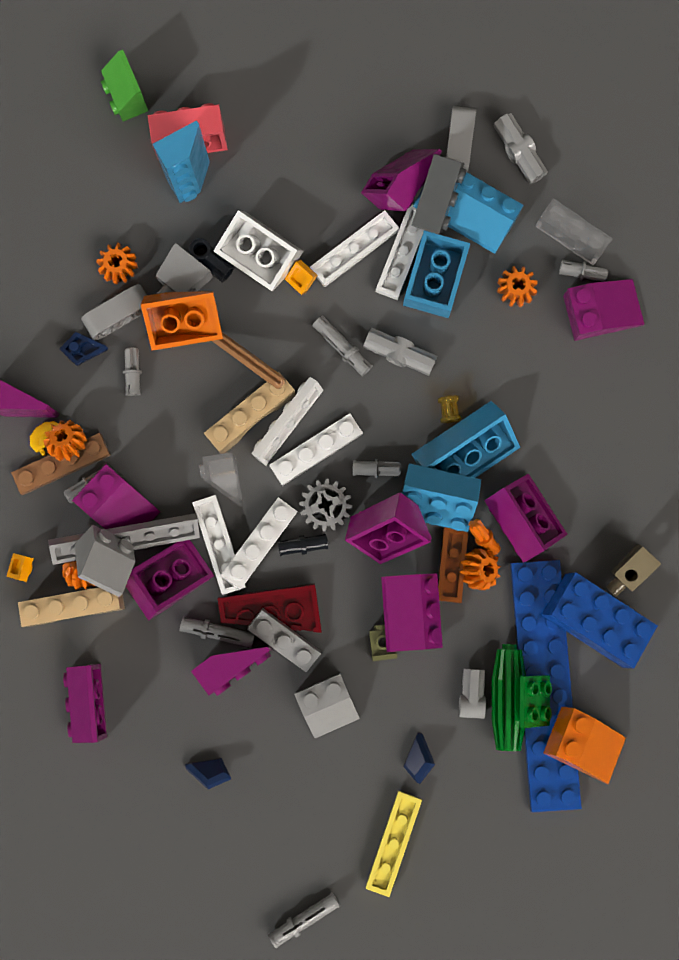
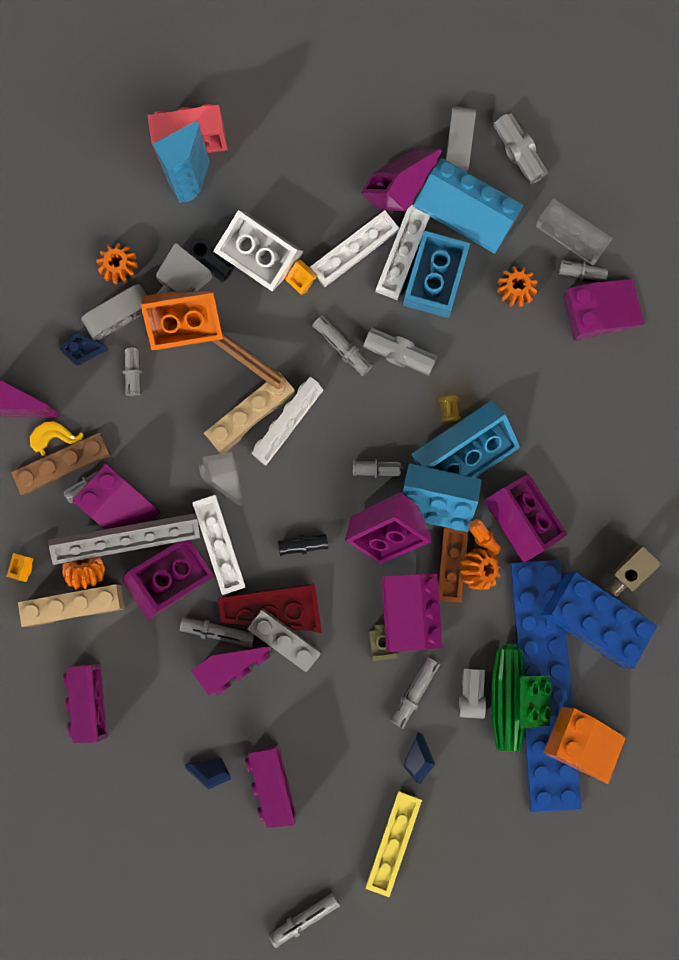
(65, 440): orange gear -> none
(104, 560): light grey slope -> none
(123, 88): bright green slope -> none
(258, 543): white plate -> none
(271, 787): none -> magenta slope
(316, 449): white plate -> none
(326, 705): light grey slope -> none
(336, 501): light grey gear -> none
(415, 692): none -> light grey pin
(439, 194): dark grey brick -> none

